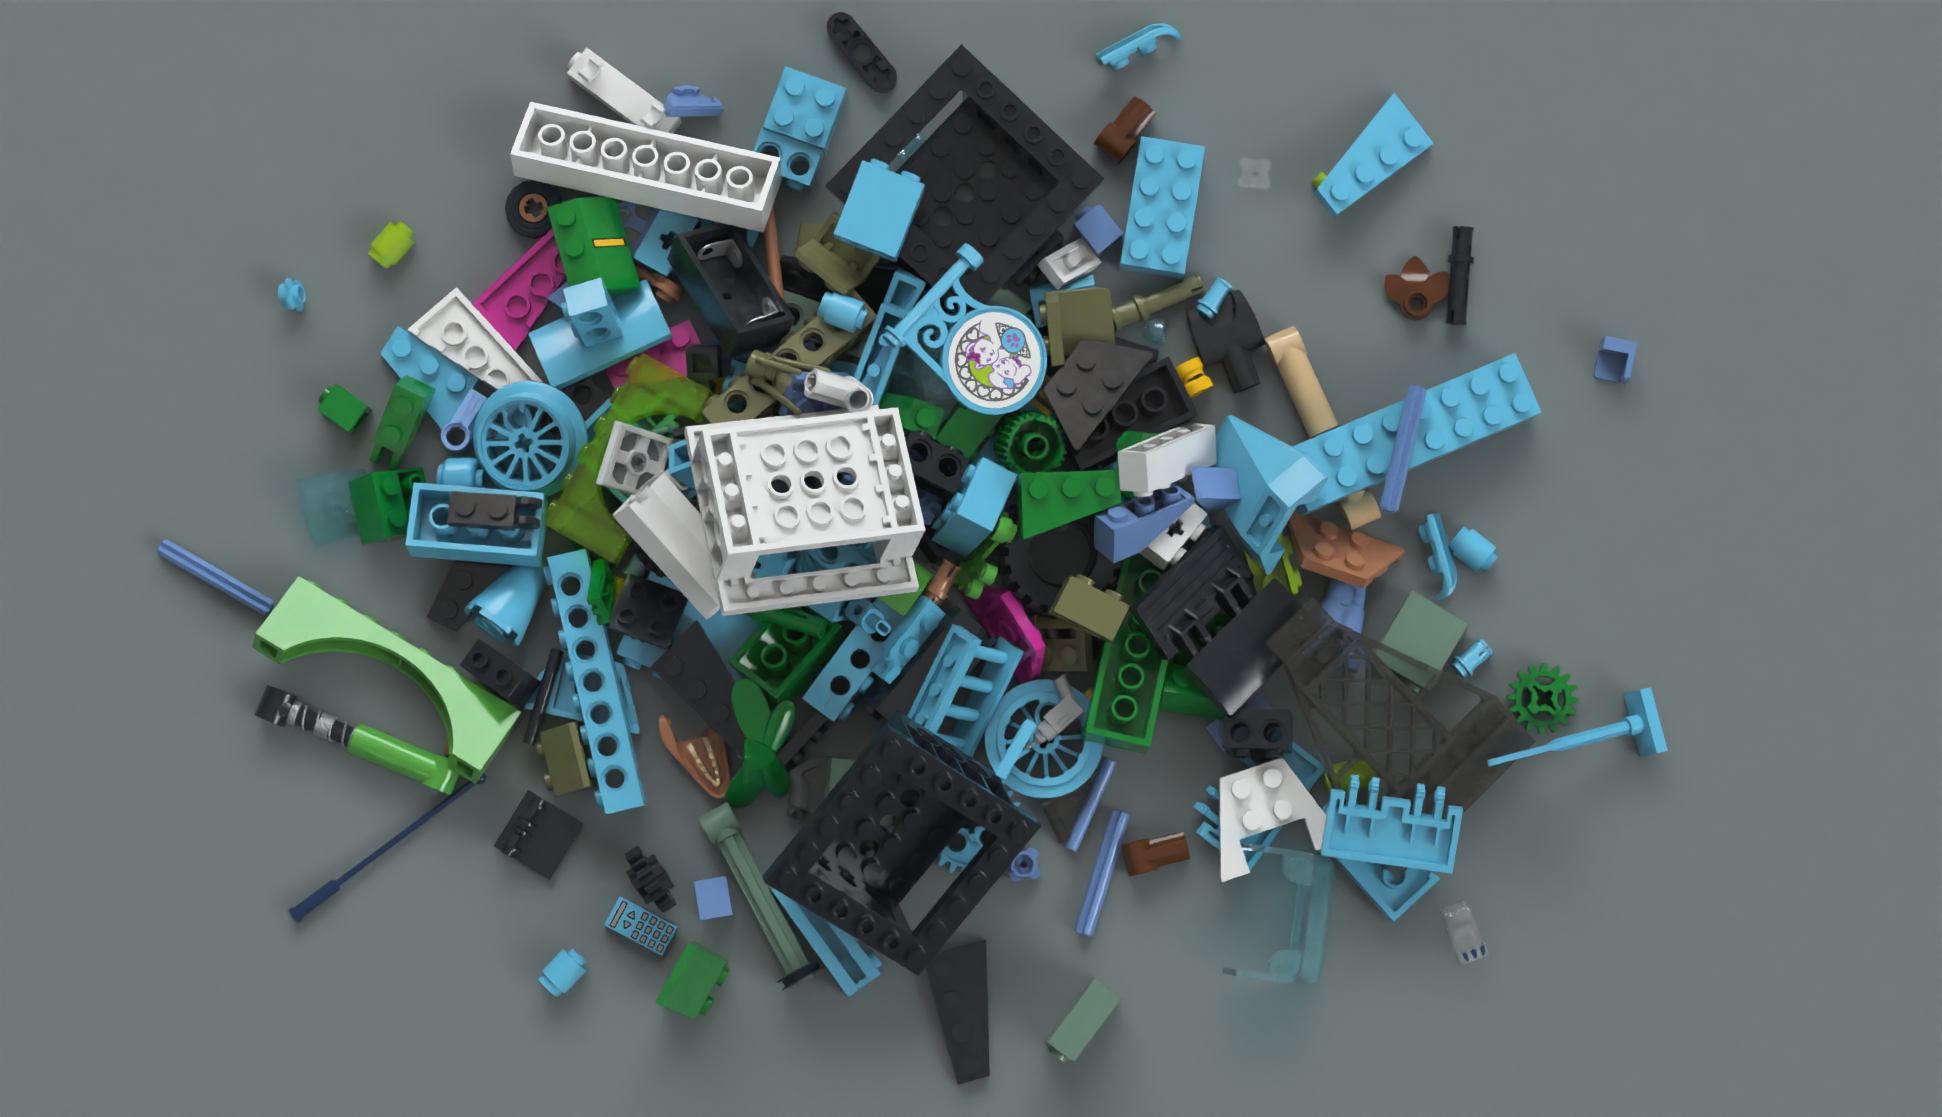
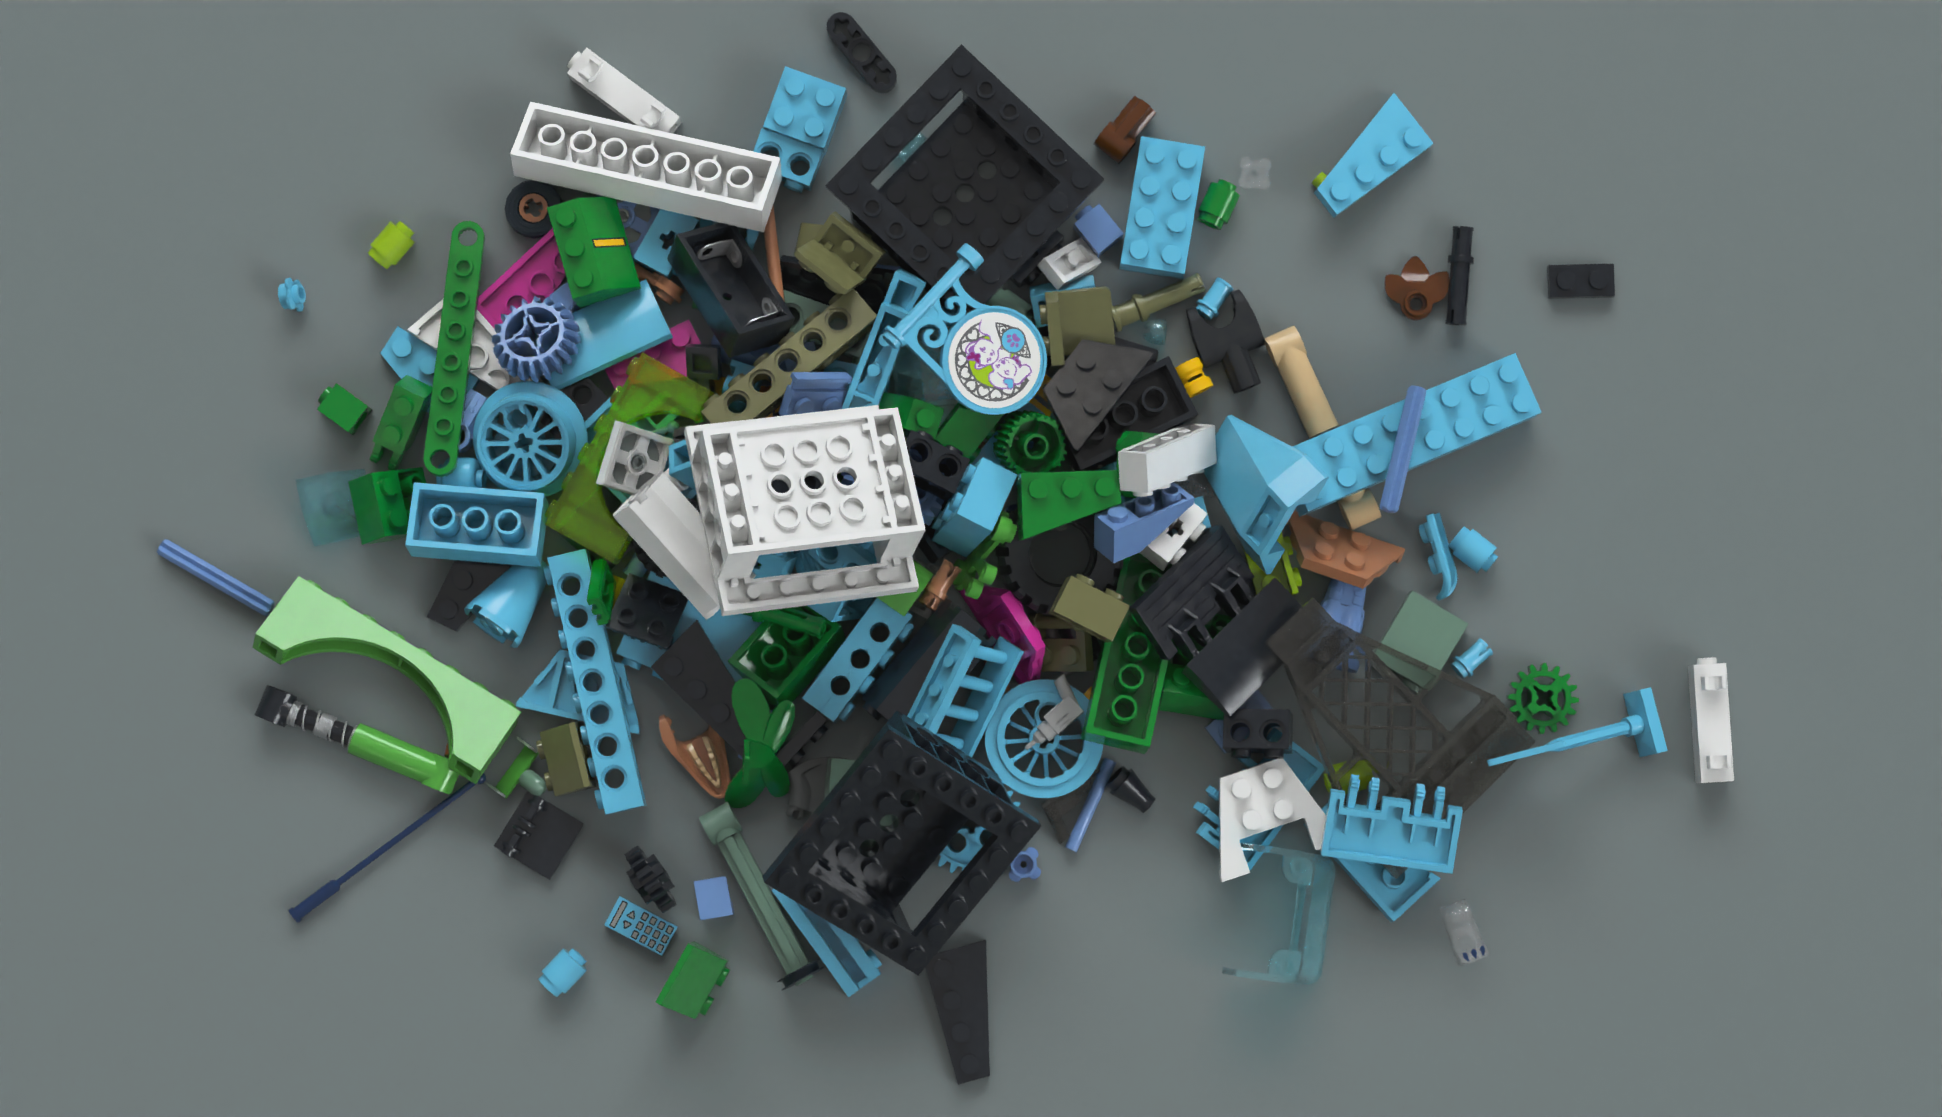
(454, 348): none -> green plate
(491, 511): black hinge -> none
(500, 673): black brick -> none
(519, 773): none -> piece
(543, 696): black bar -> none
(554, 340): none -> medium blue gear
(591, 312): medium azure brick -> none
(688, 101): medium blue tile -> none
(765, 366): olive plant -> none
(837, 390): white piece -> none
(842, 311): medium azure brick -> none
(869, 619): medium azure piece -> none
(879, 209): medium azure brick -> none
(907, 638): medium azure hinge -> none
(1015, 749): medium azure tile -> none
(1082, 1020): sand green brick -> none
(1102, 872): medium blue axle -> none
(1129, 788): none -> black cone
(1142, 41): medium azure piece -> none
(1148, 854): reddish brown piece -> none
(1215, 487): medium blue slope -> none
(1218, 204): none -> green brick
(1581, 281): none -> black plate
(1615, 359): medium blue panel -> none
(1710, 721): none -> white brick

